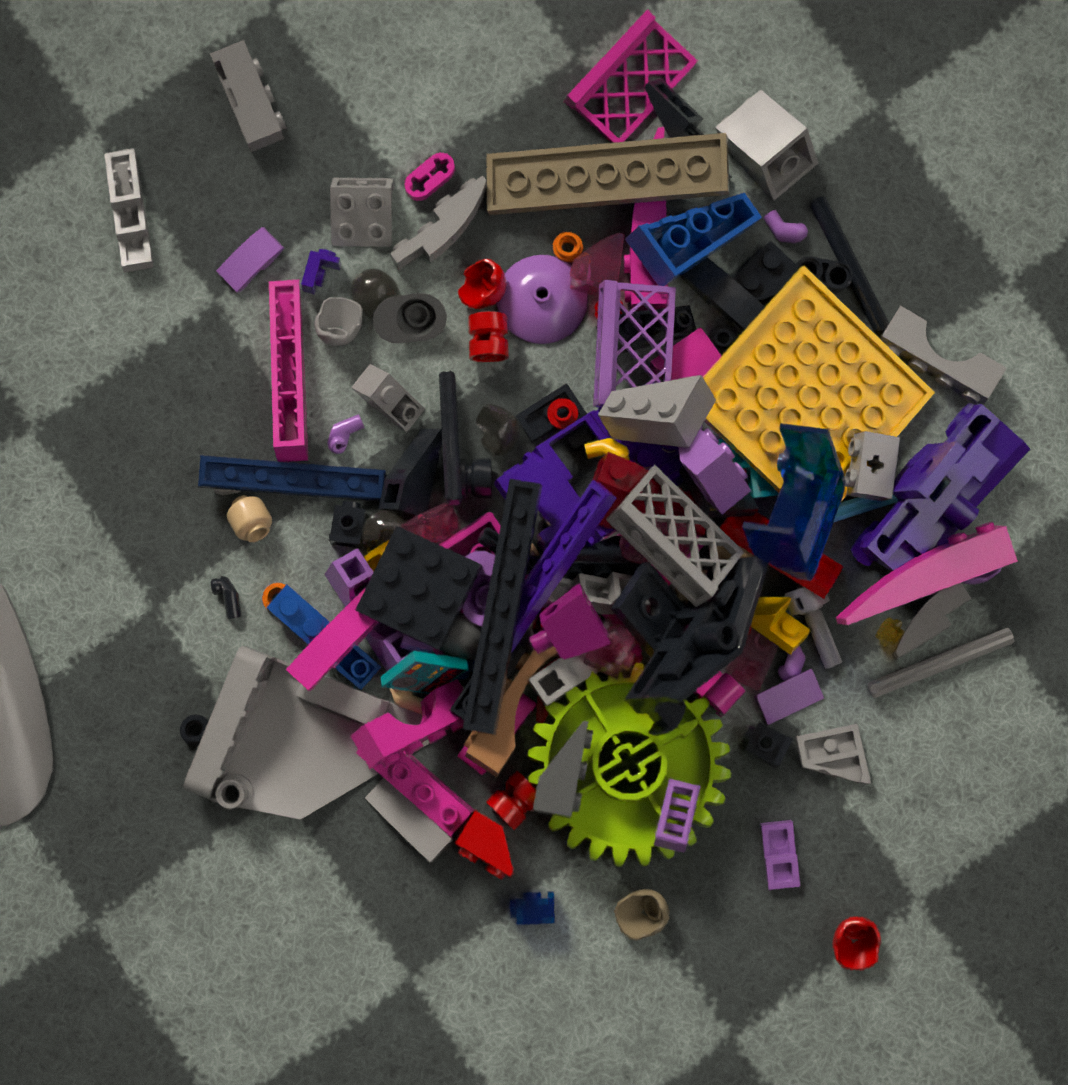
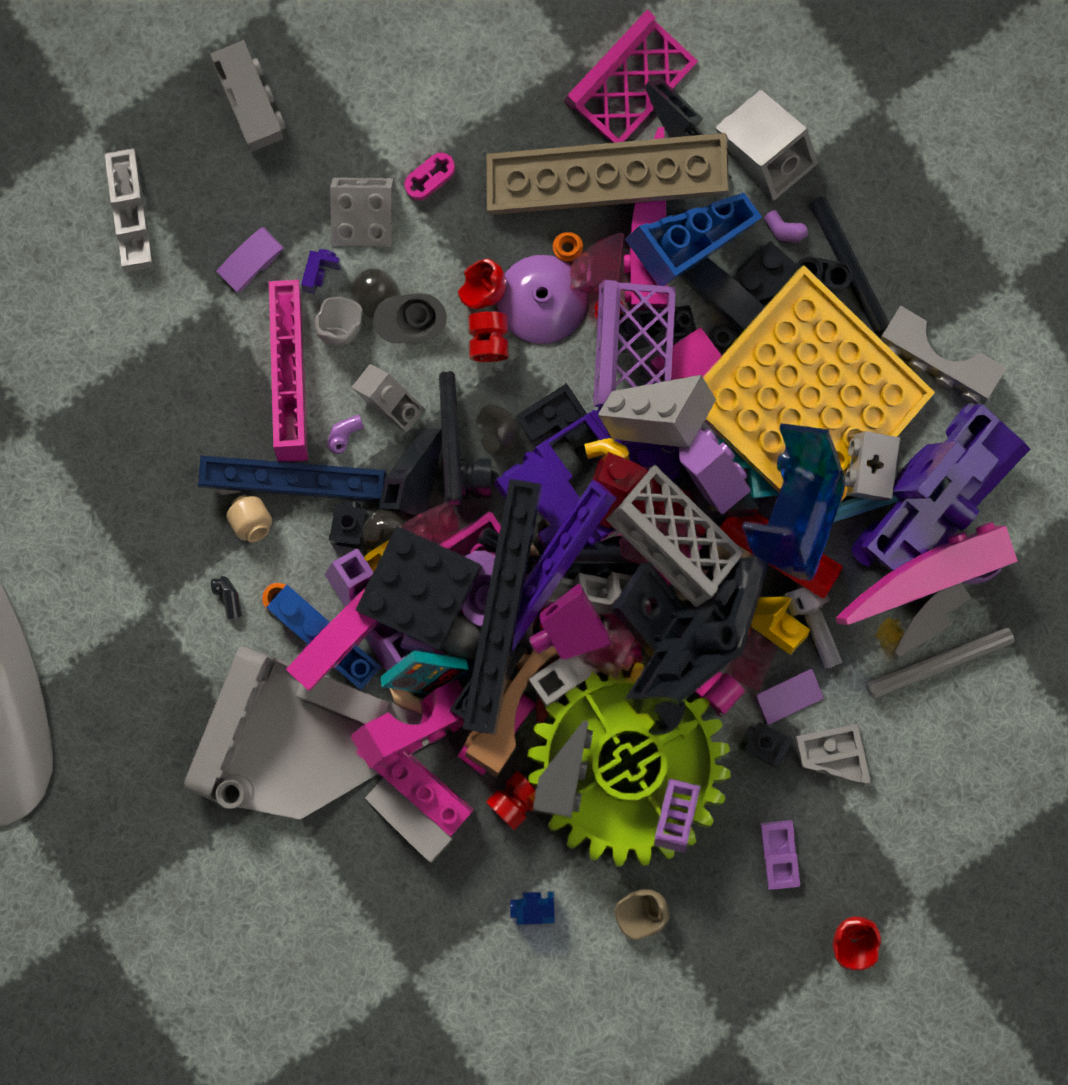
(186, 725): black plate -> none
(452, 218): light grey slope -> none
(486, 841): red slope -> none
(558, 422): red plate -> none
(793, 665): medium lavender arm -> none

